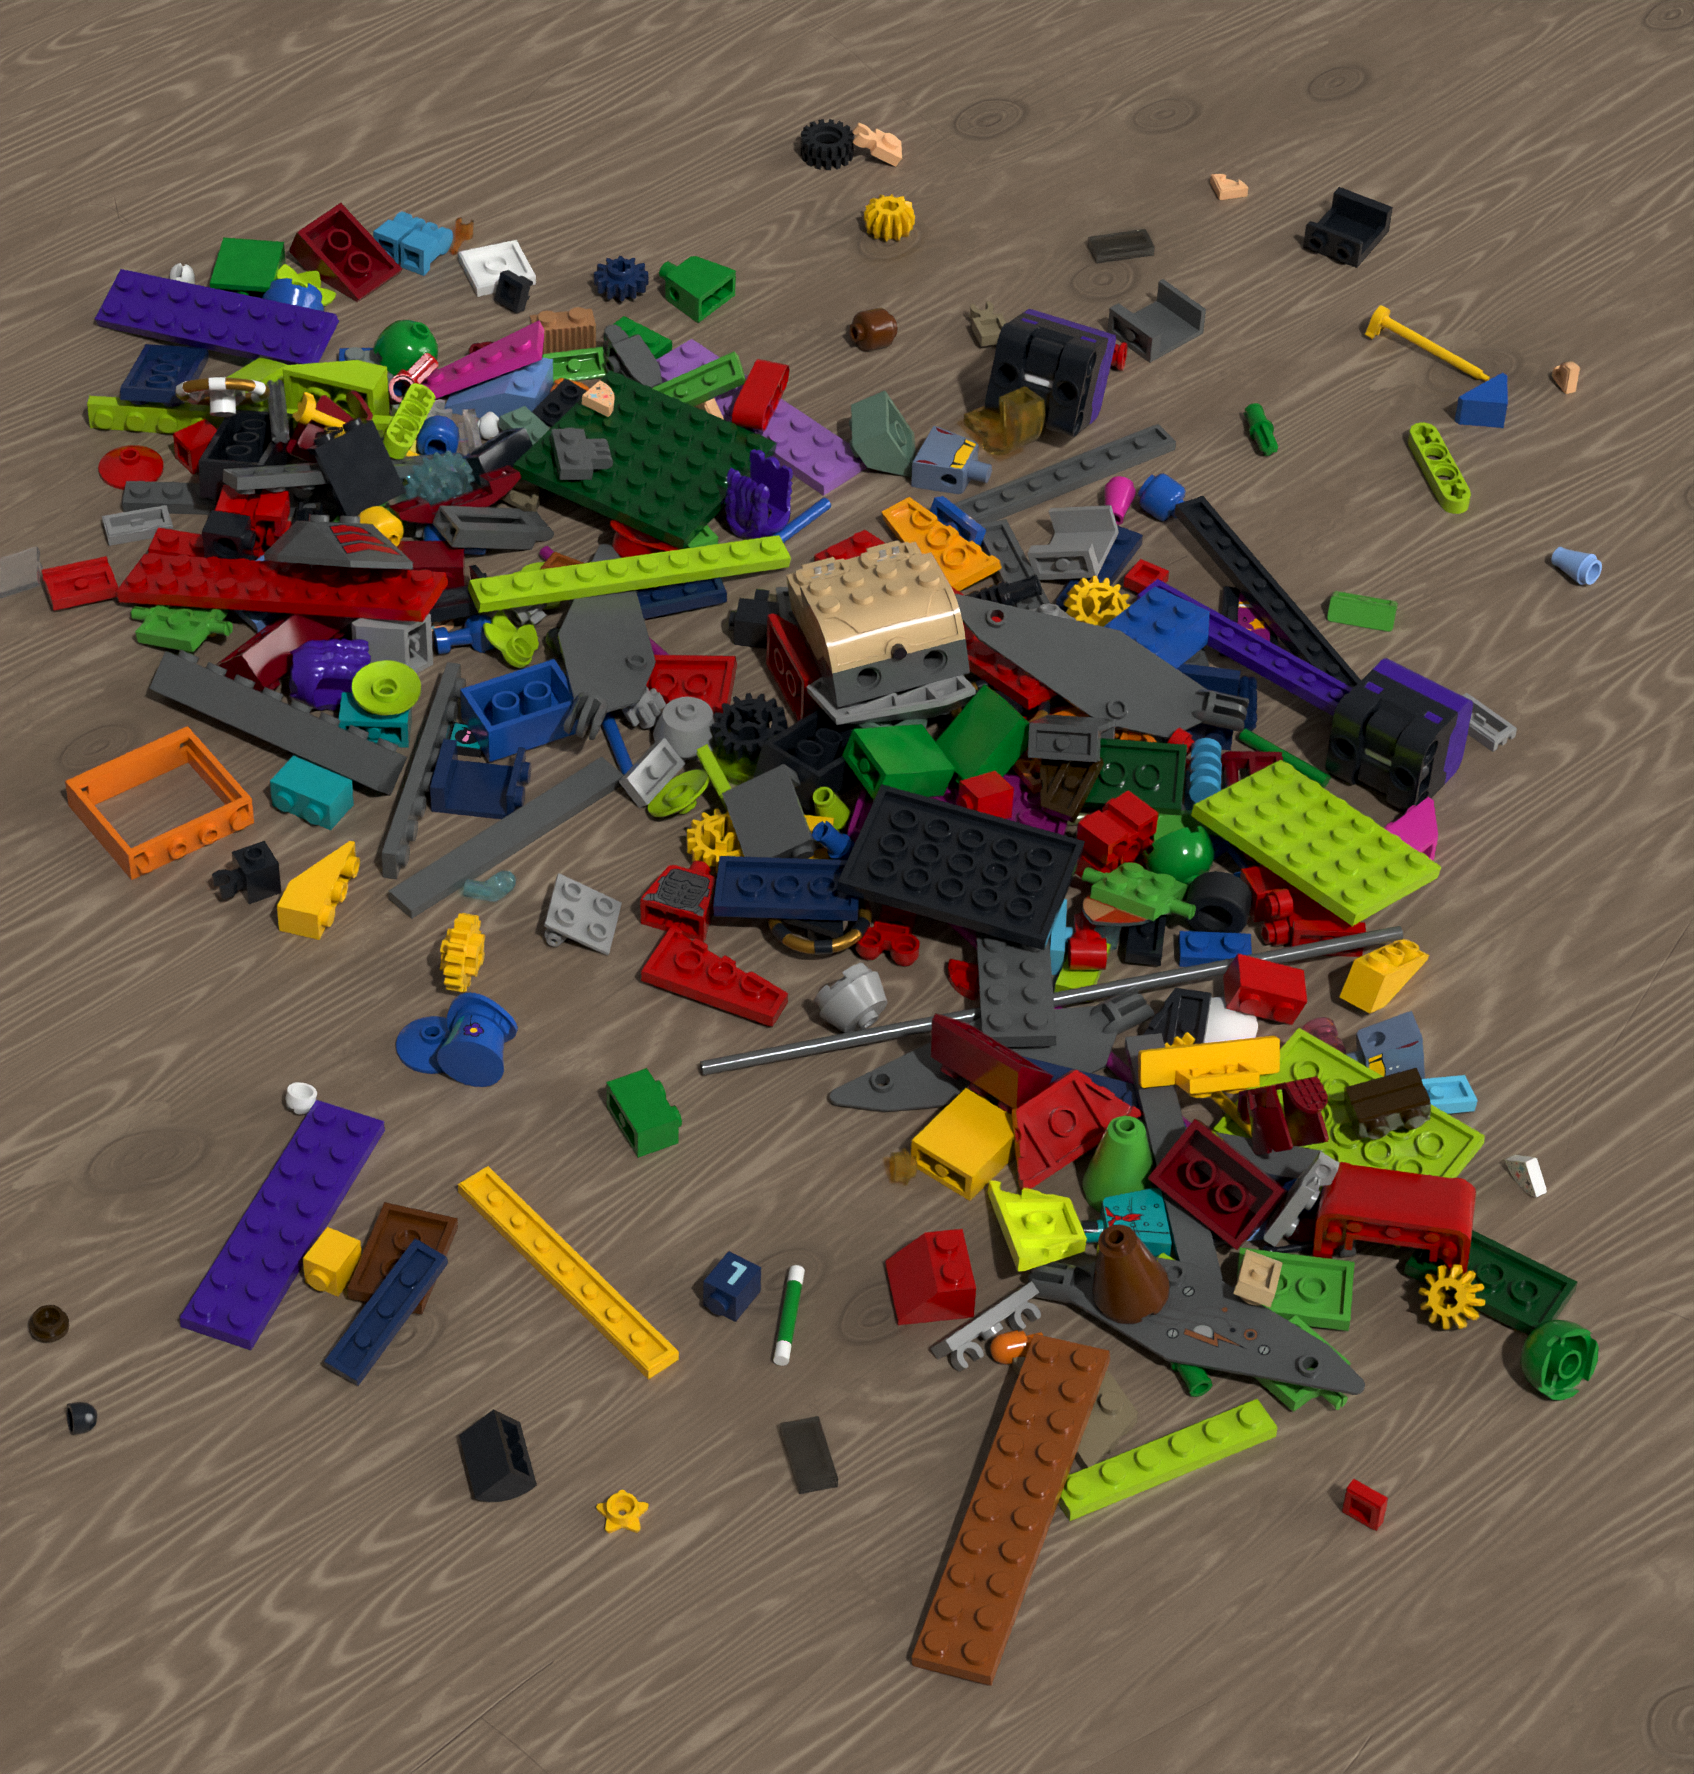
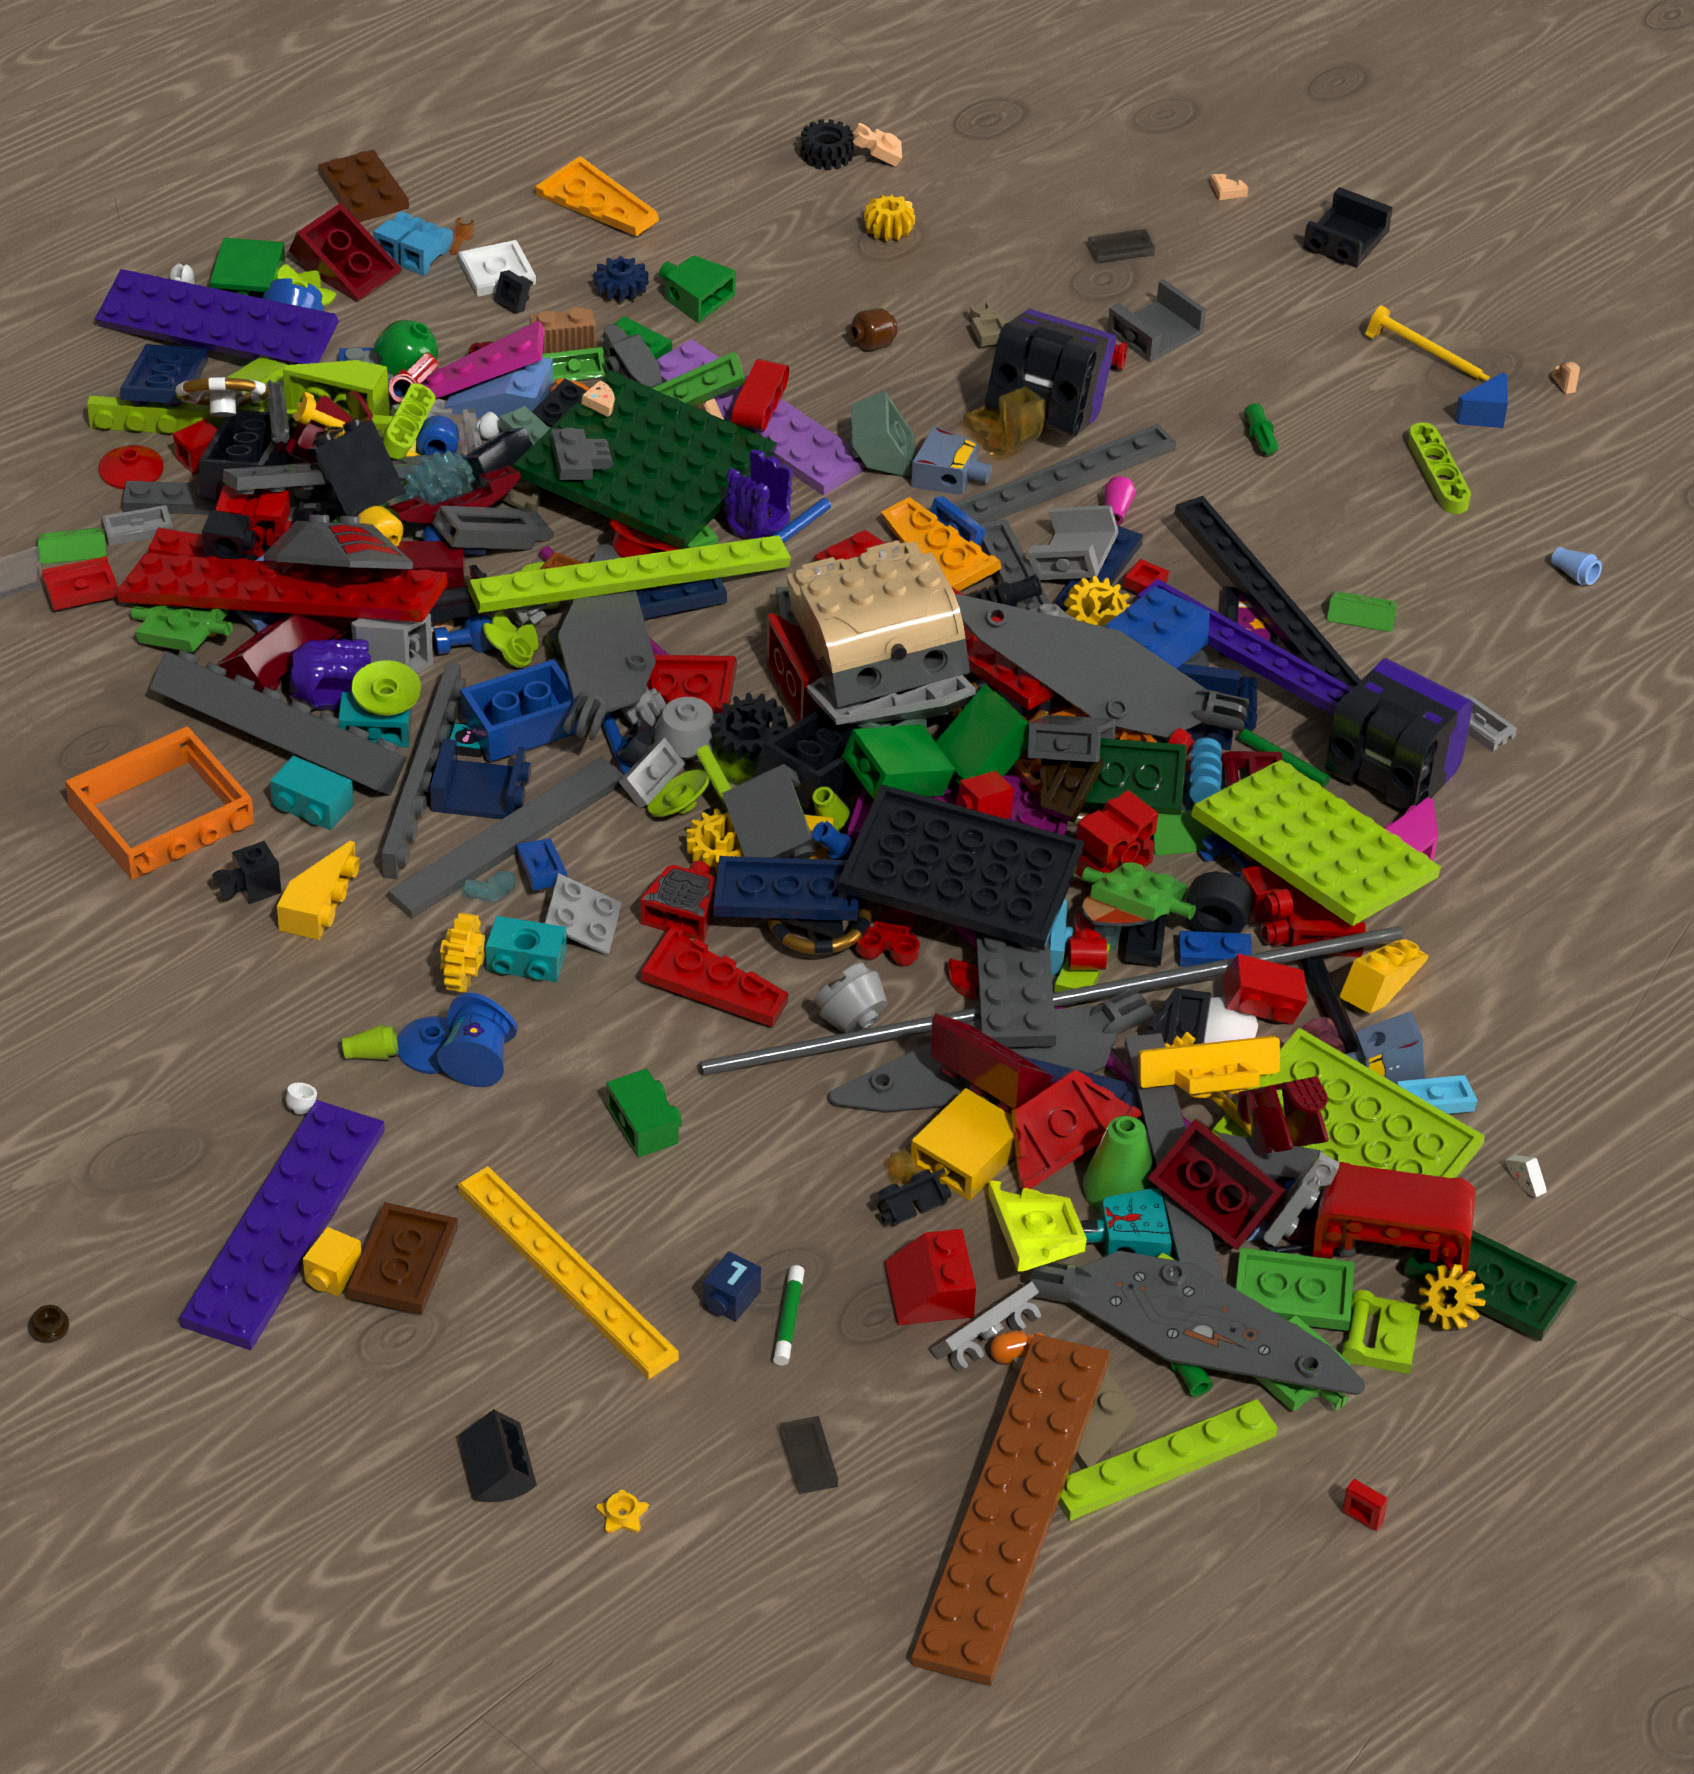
(72, 545): none -> bright green slope
(80, 1417): black hinge -> none
(363, 185): none -> reddish brown plate
(373, 1043): none -> lime cone
(386, 1312): dark blue plate -> none
(526, 948): none -> teal brick
(540, 863): none -> blue plate
(598, 196): none -> light orange wing
(636, 741): none -> black beam
(751, 620): black brick -> none
(897, 1201): none -> black hinge
(1127, 1277): reddish brown cone -> none
(1160, 496): blue head -> none
(1181, 855): green cylinder -> none
(1257, 1279): tan plate -> none
(1330, 1000): none -> black axle
(1387, 1104): dark brown brick -> none
(1394, 1334): none -> lime plate
(1558, 1358): green cylinder -> none

